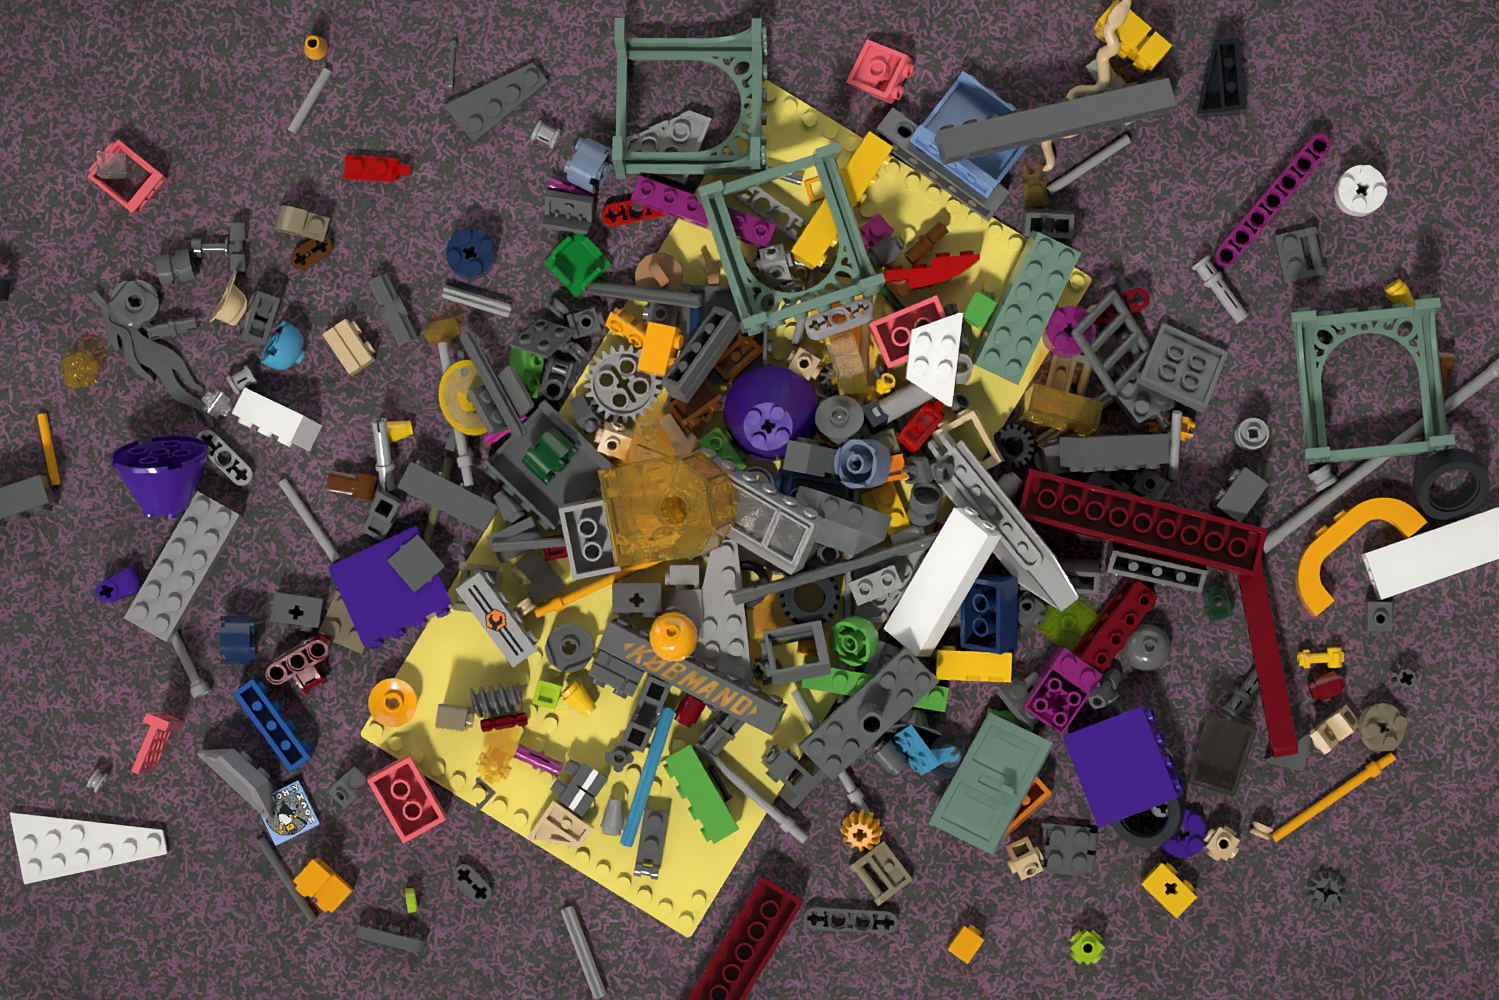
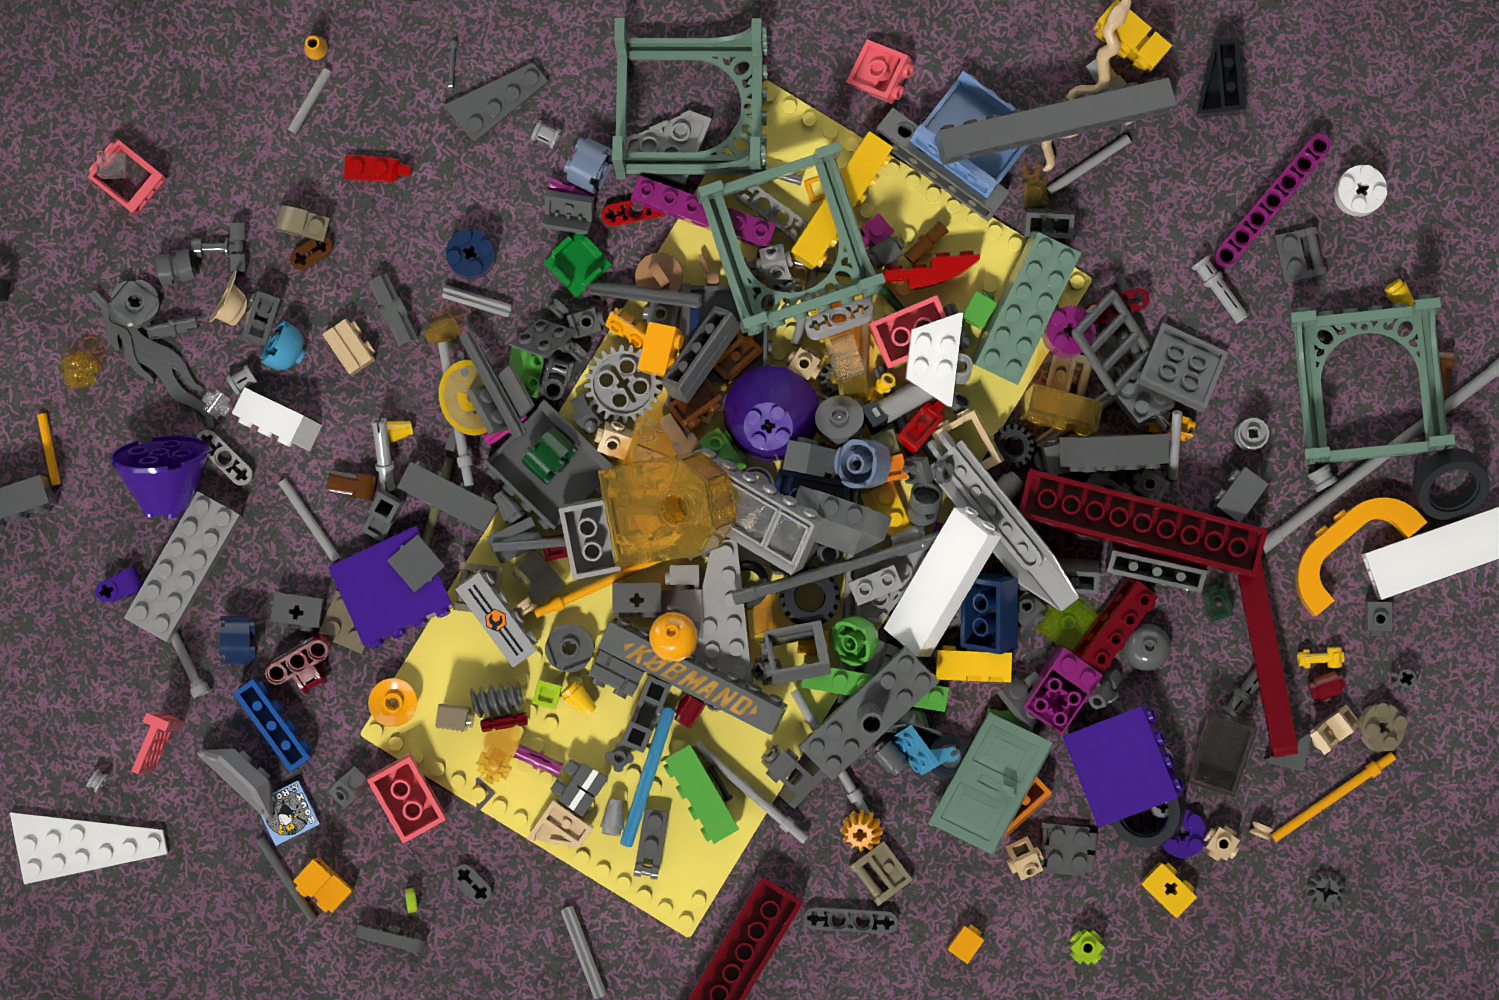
(720, 732): dark grey piece -> none

